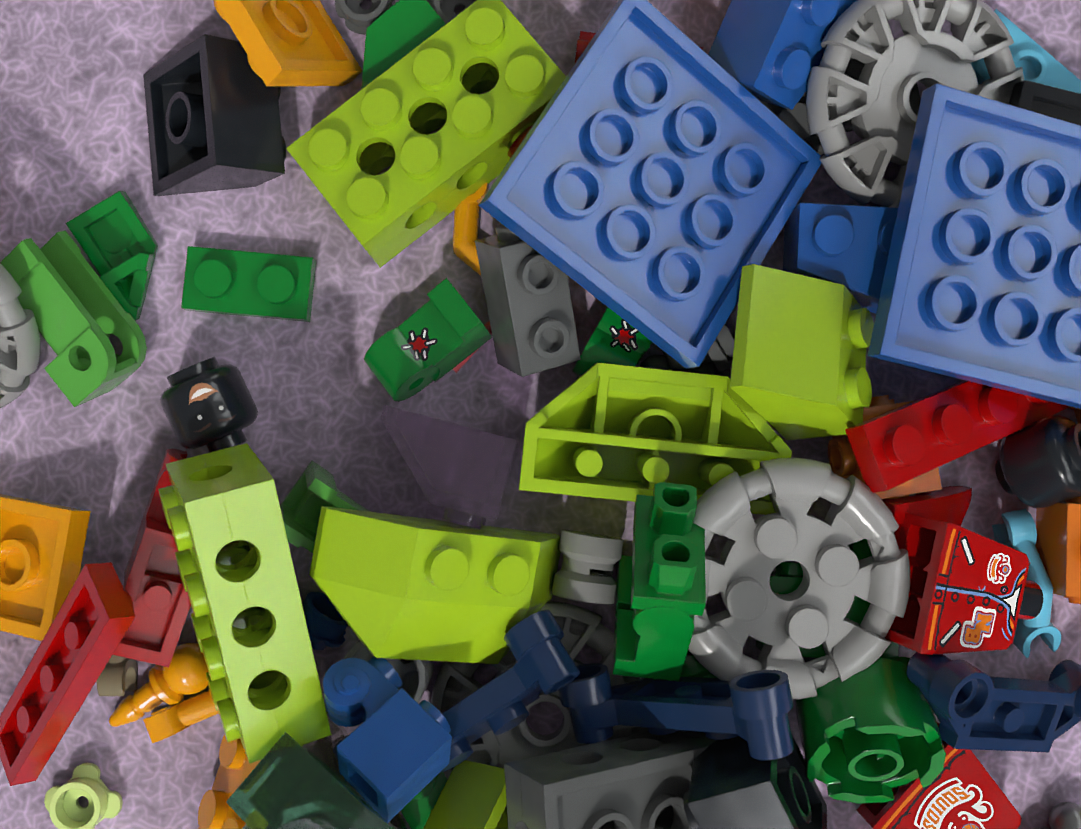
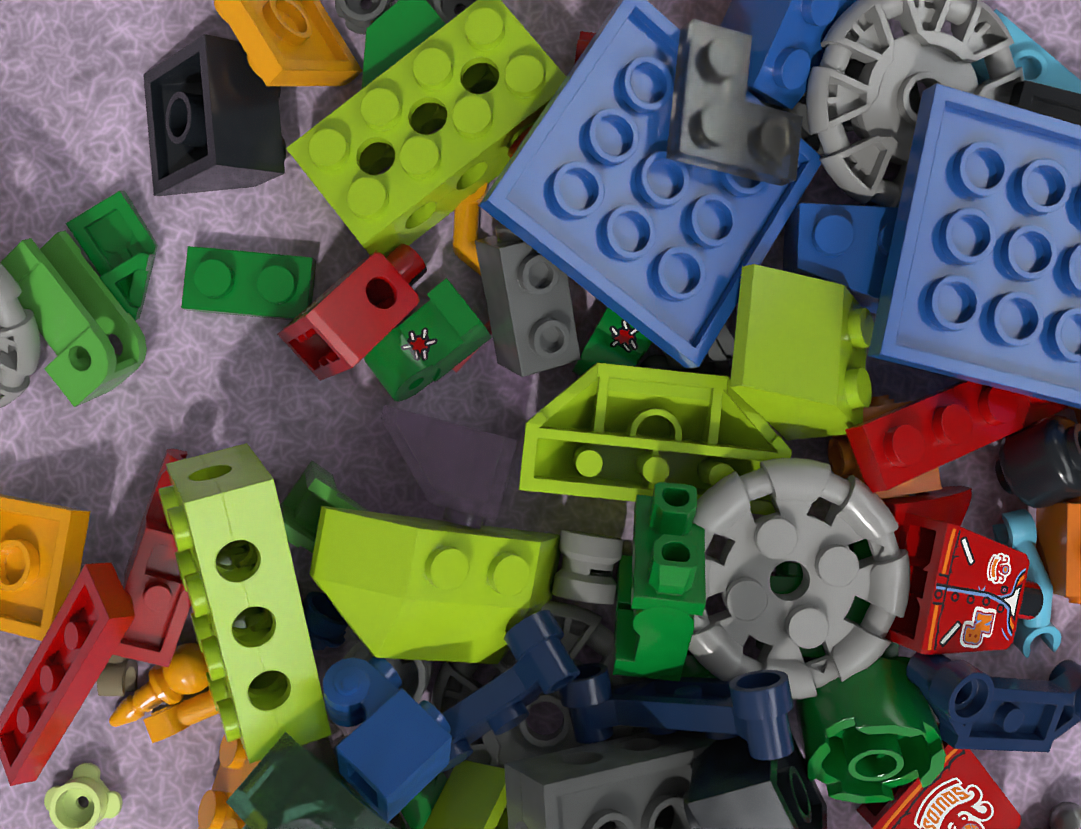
(208, 406): black head -> none
(355, 312): none -> red torso
(713, 120): none -> clear smoke plate

